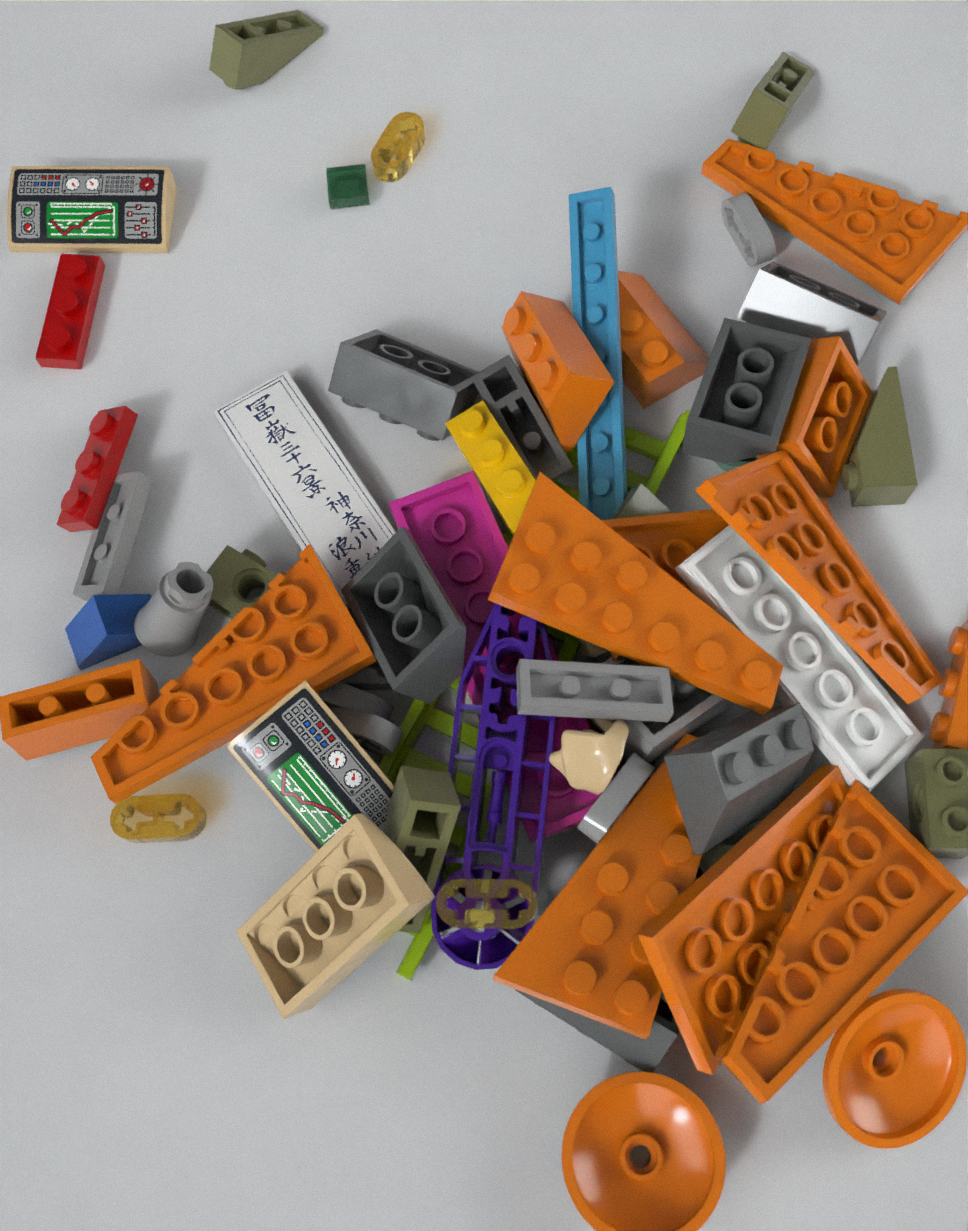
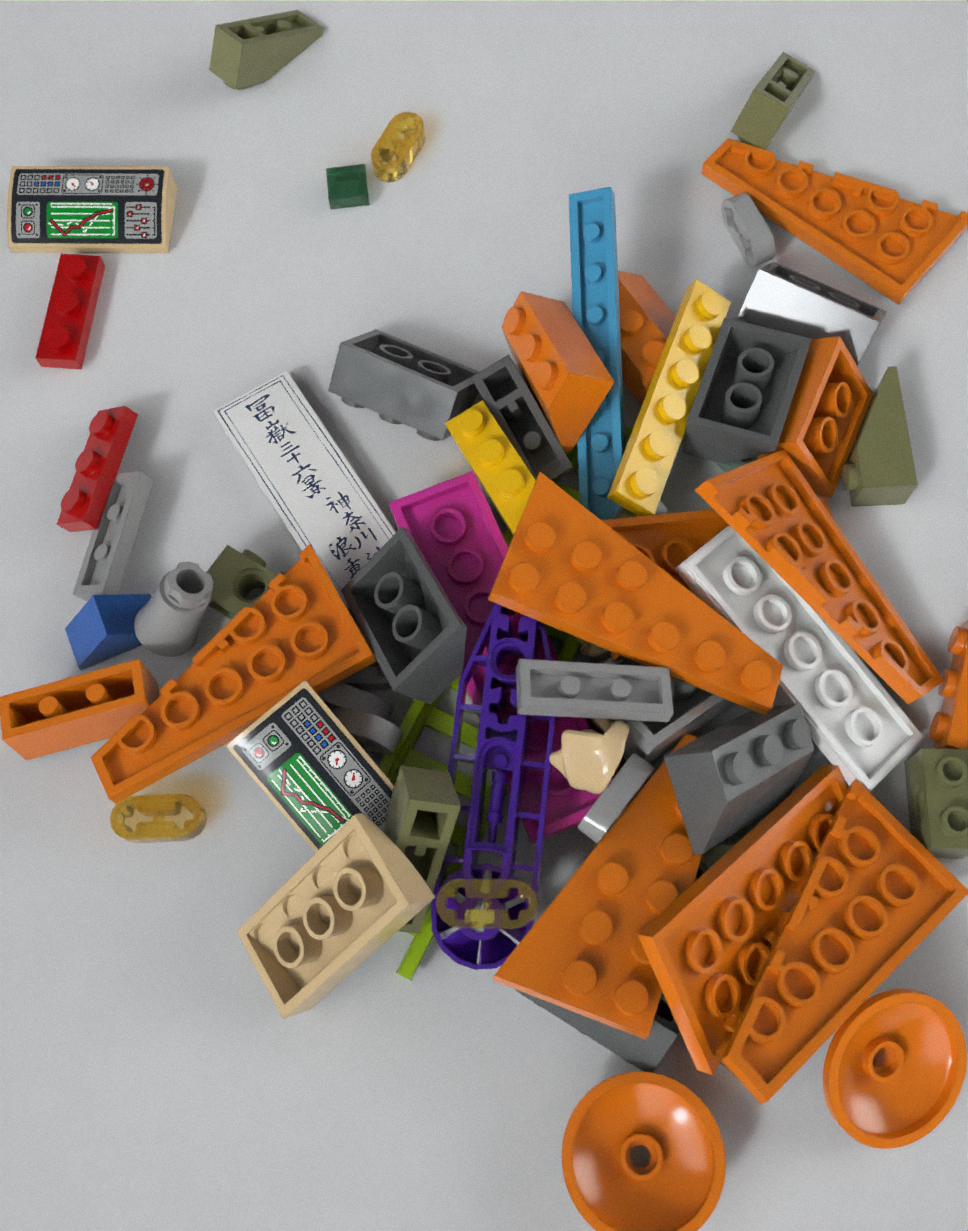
(669, 401): none -> yellow plate

